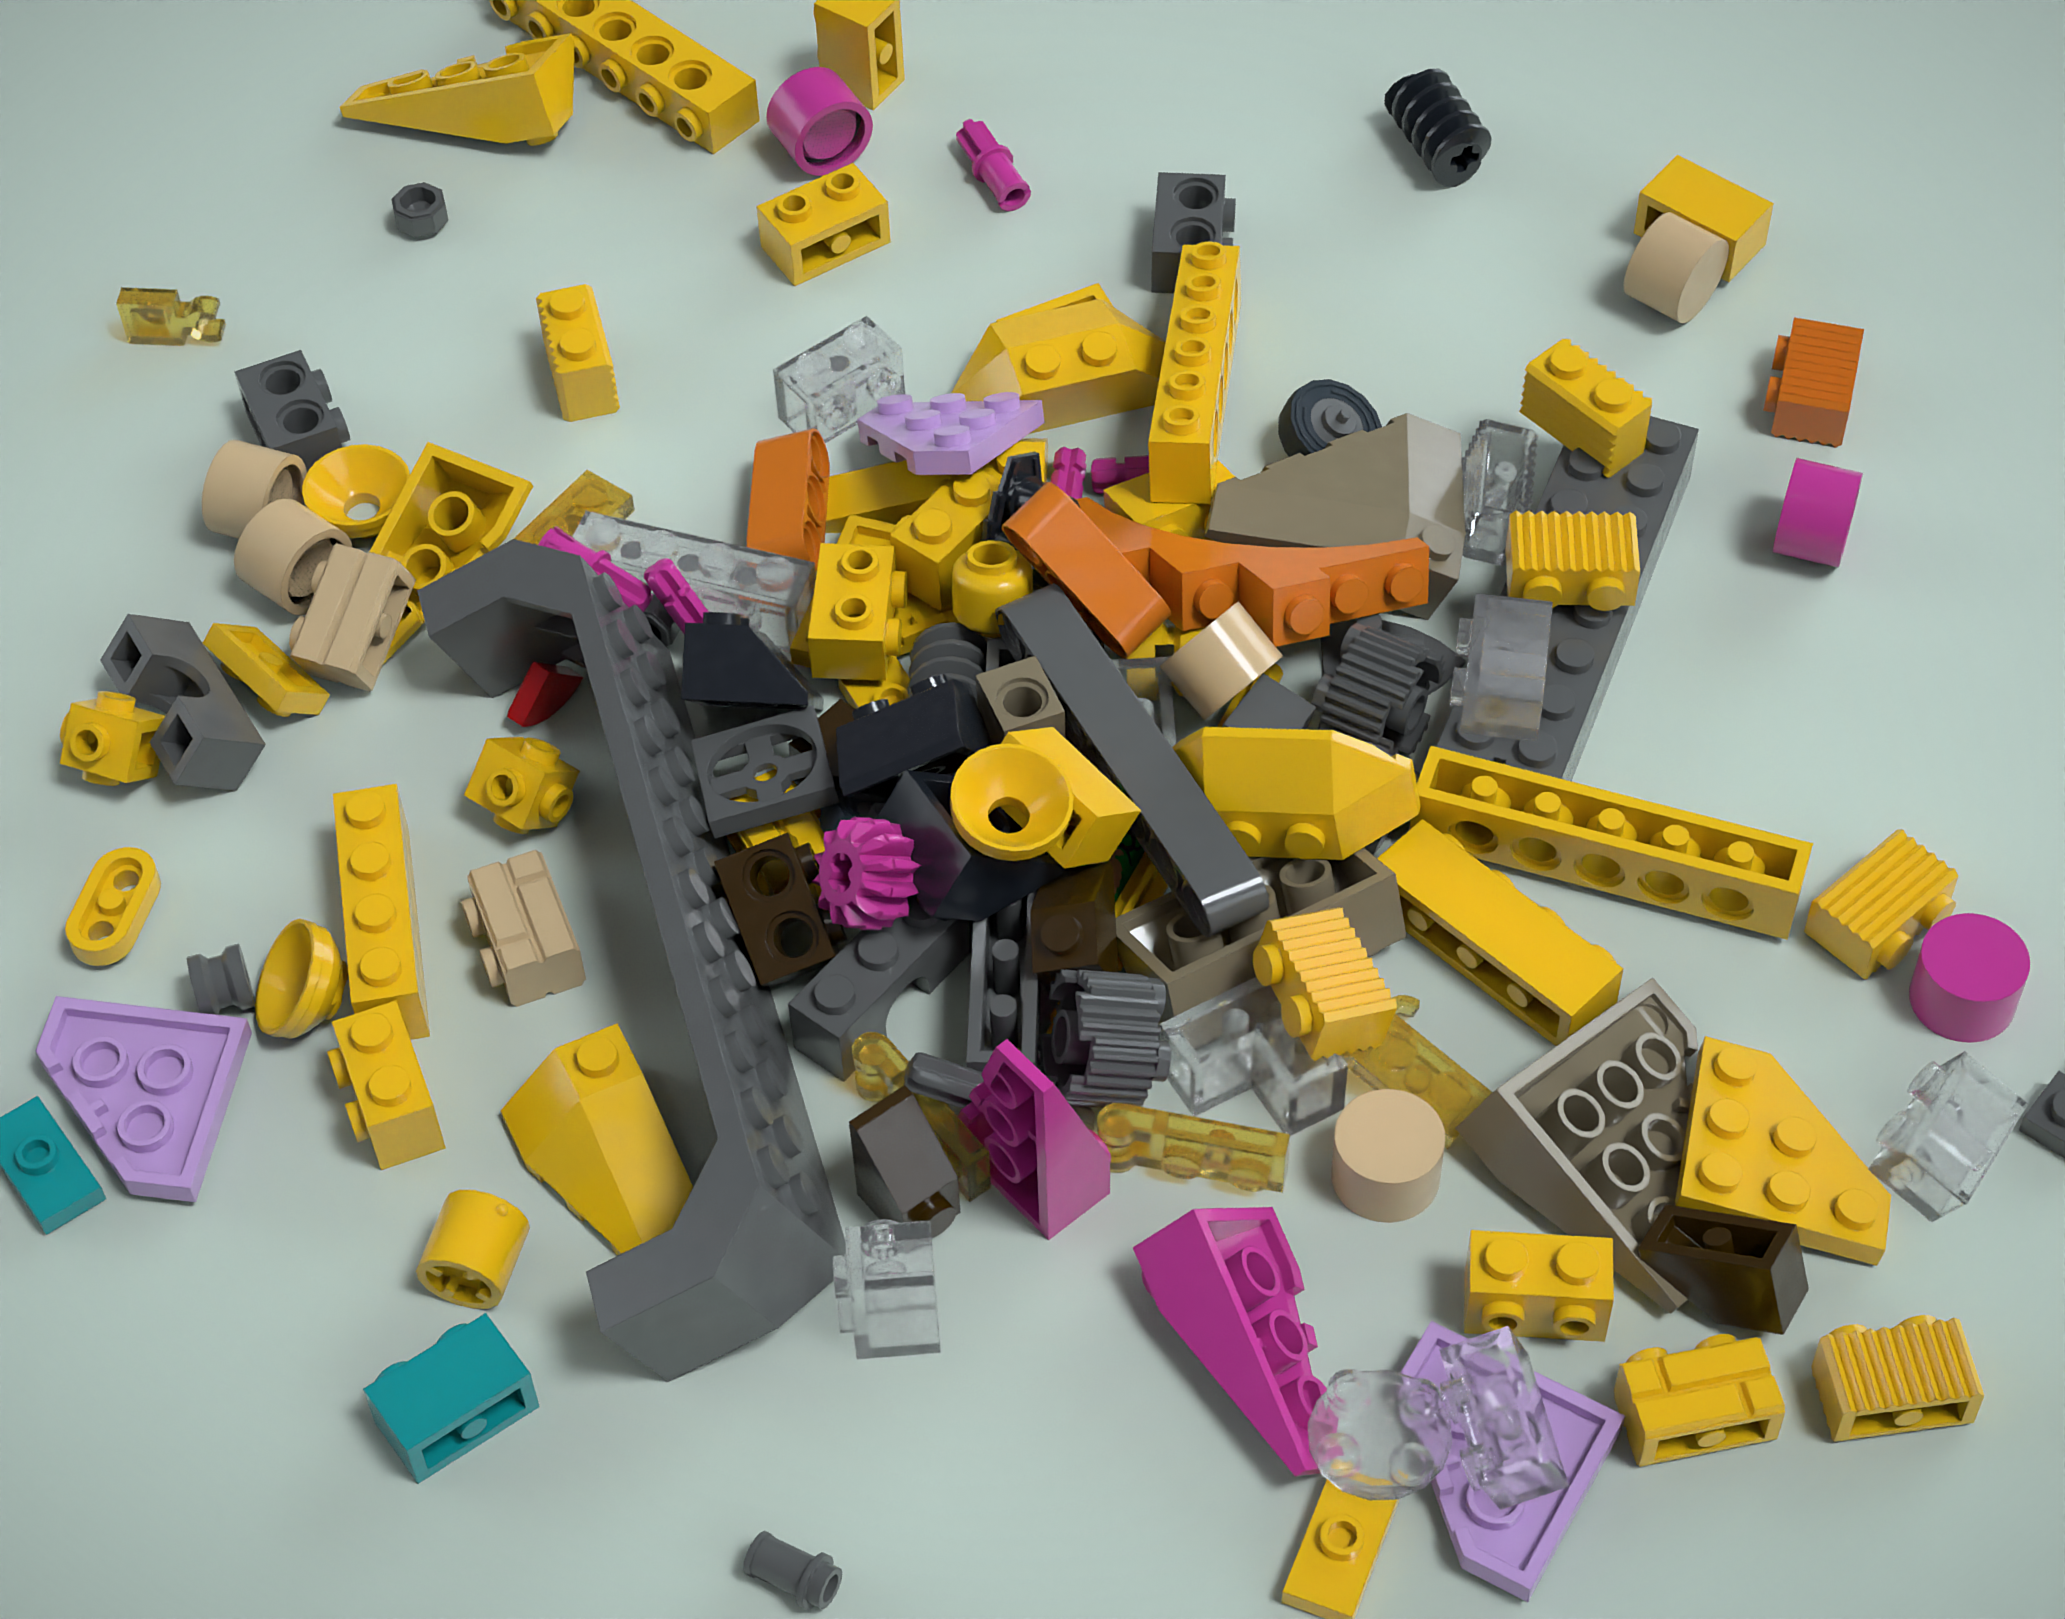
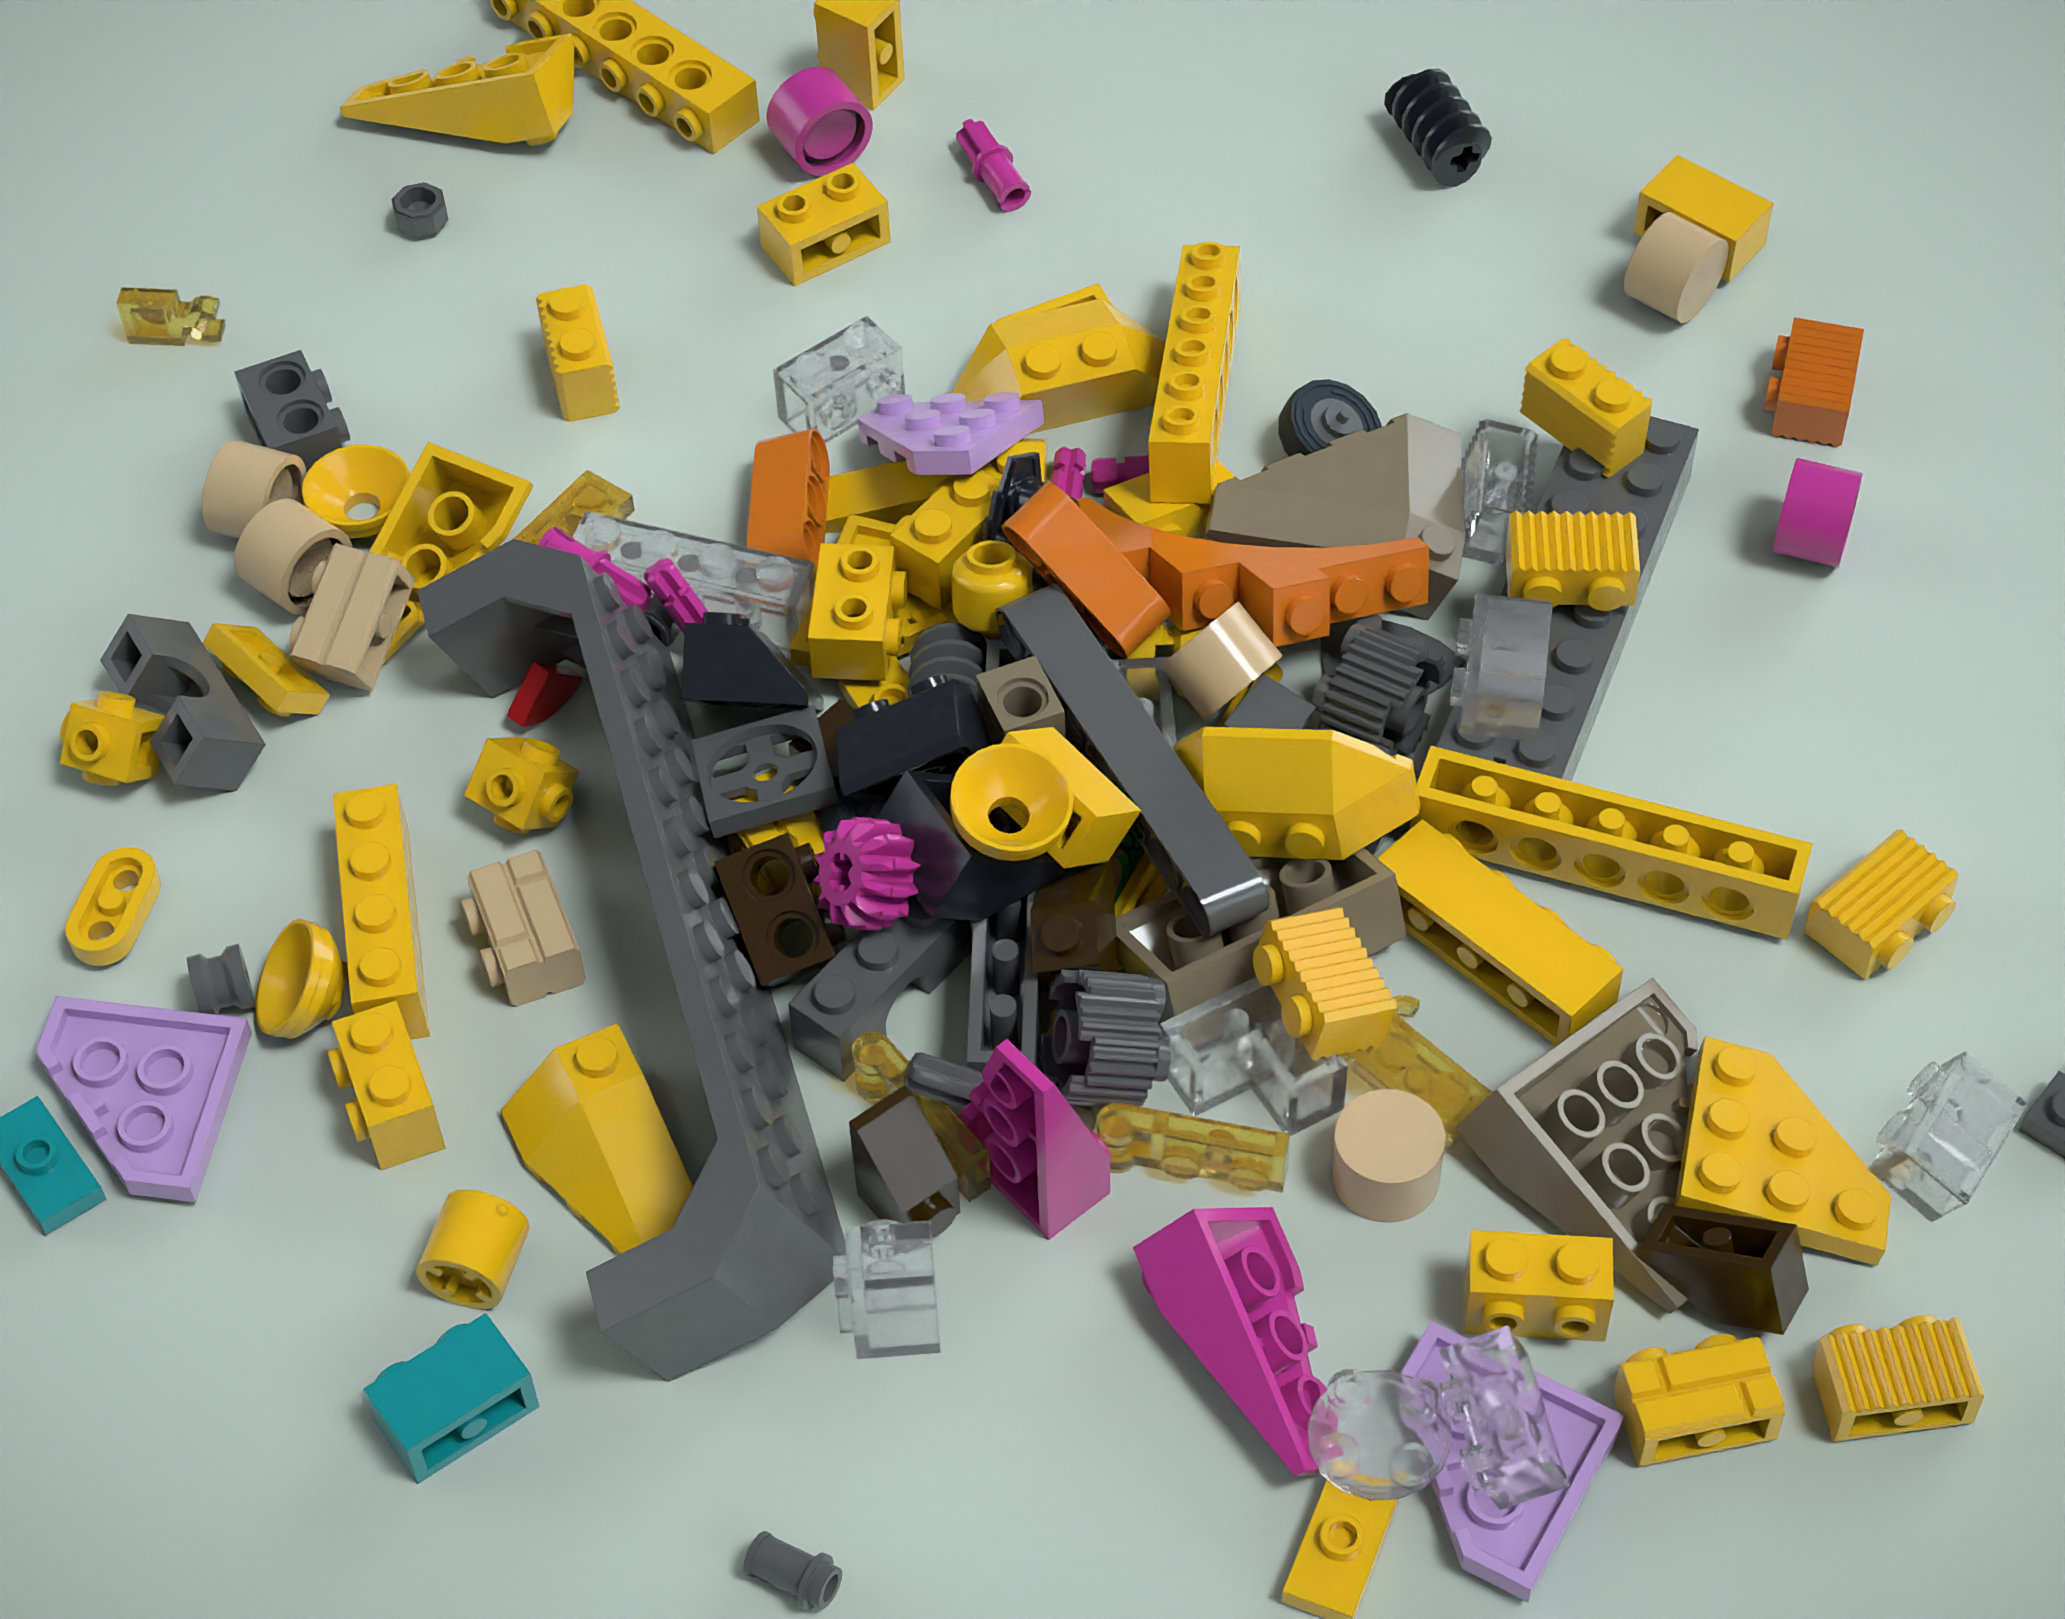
(1187, 212): dark grey brick -> none
(1969, 977): dark pink piece -> none

